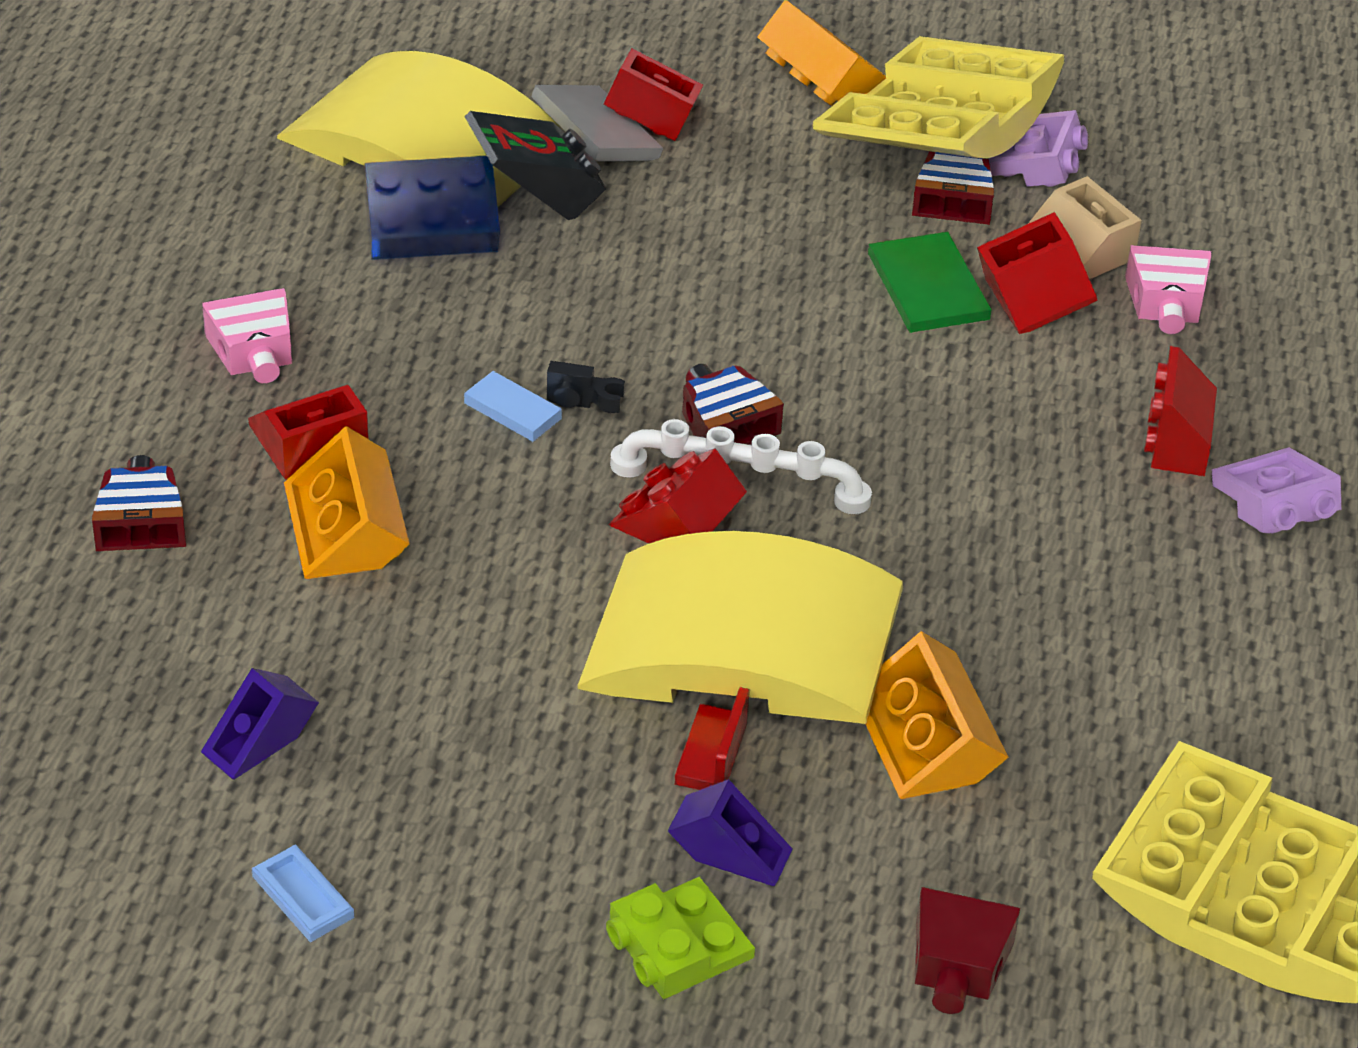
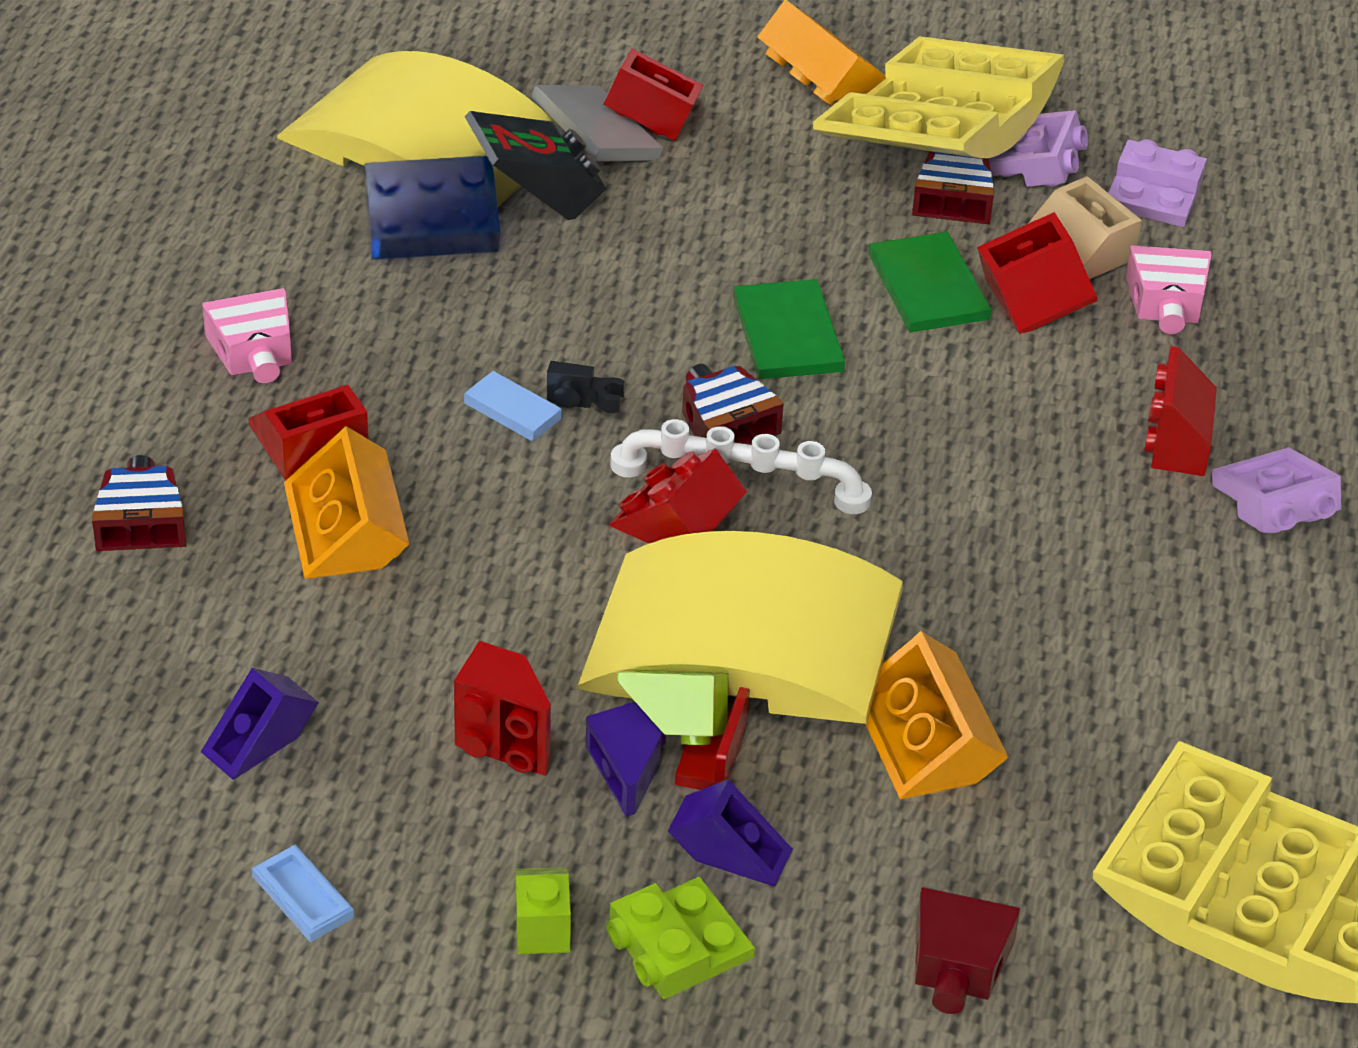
(502, 710): none -> red slope
(542, 910): none -> lime slope
(626, 752): none -> dark purple slope
(681, 701): none -> slope
(788, 329): none -> green tile
(1158, 181): none -> lavender plate

